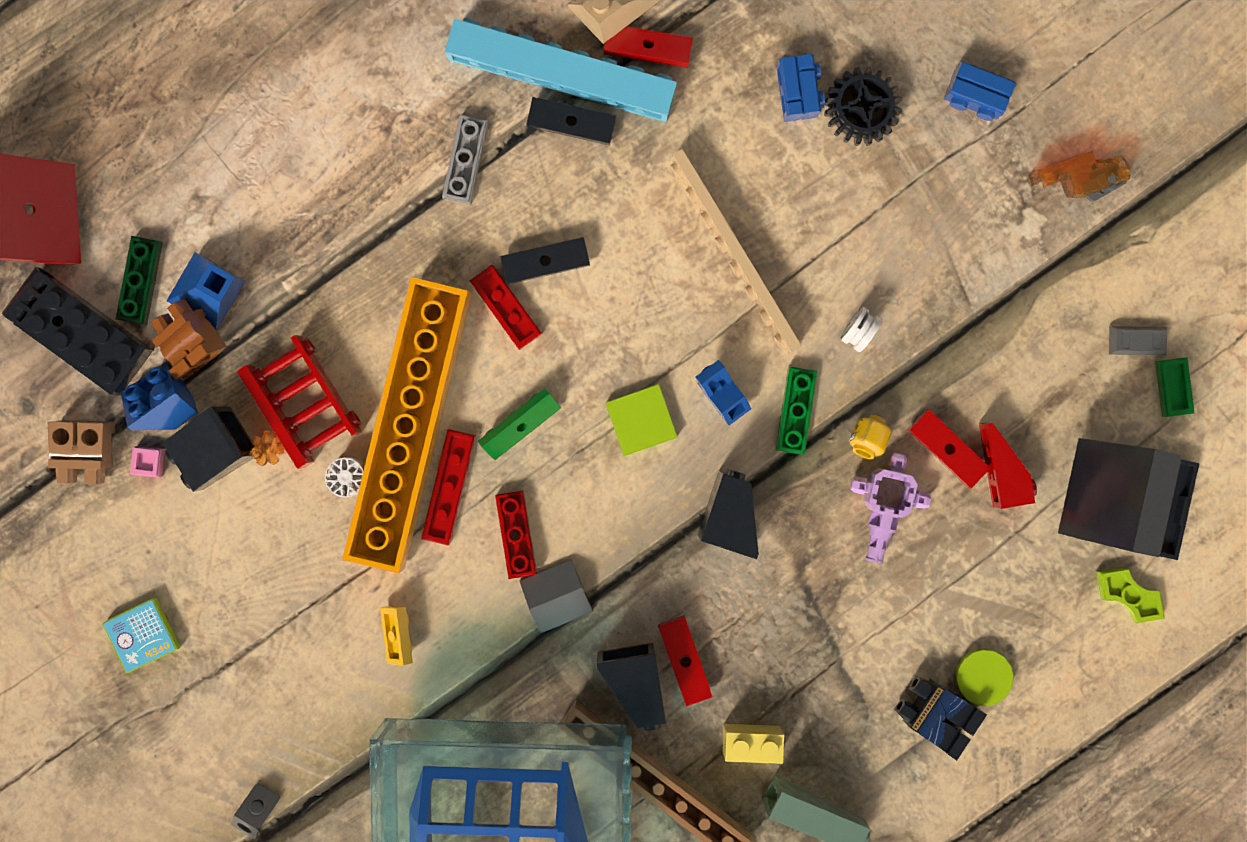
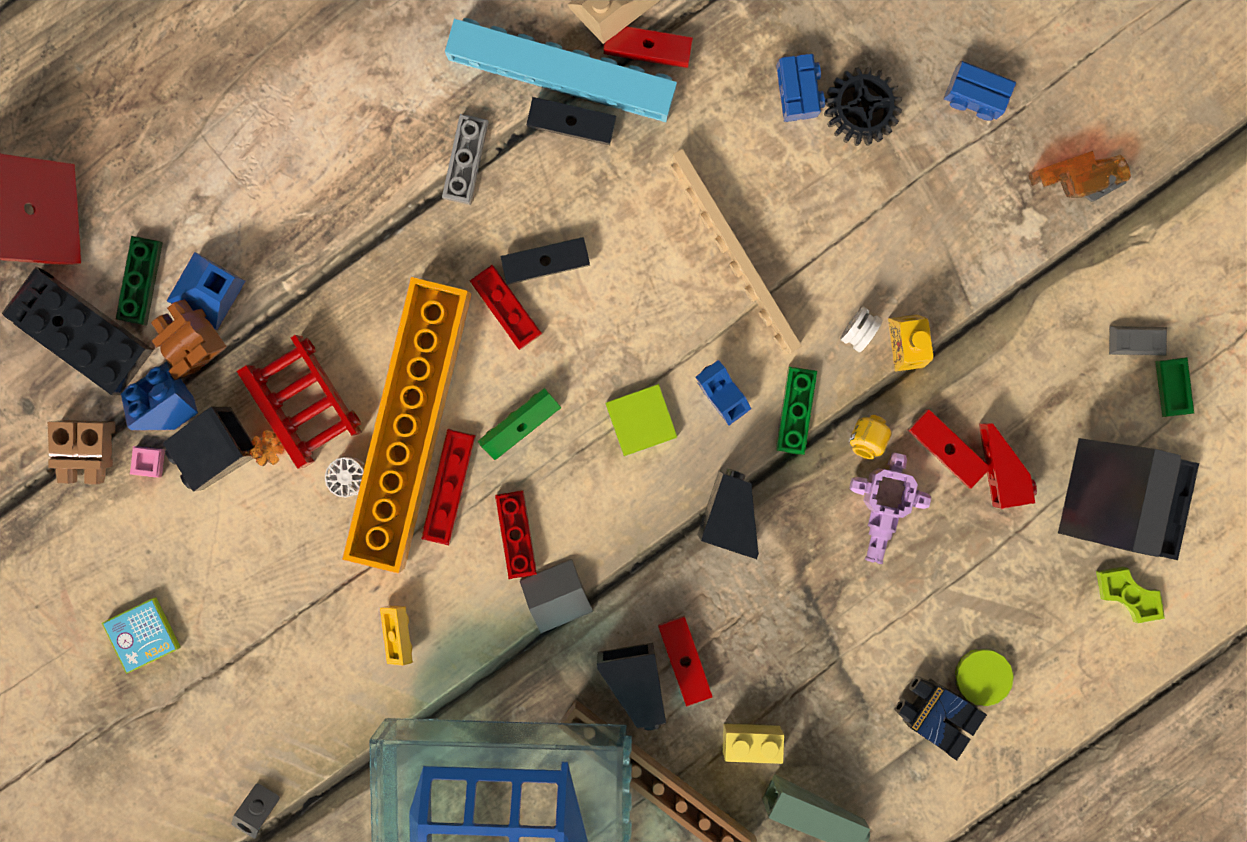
(910, 342): none -> yellow torso

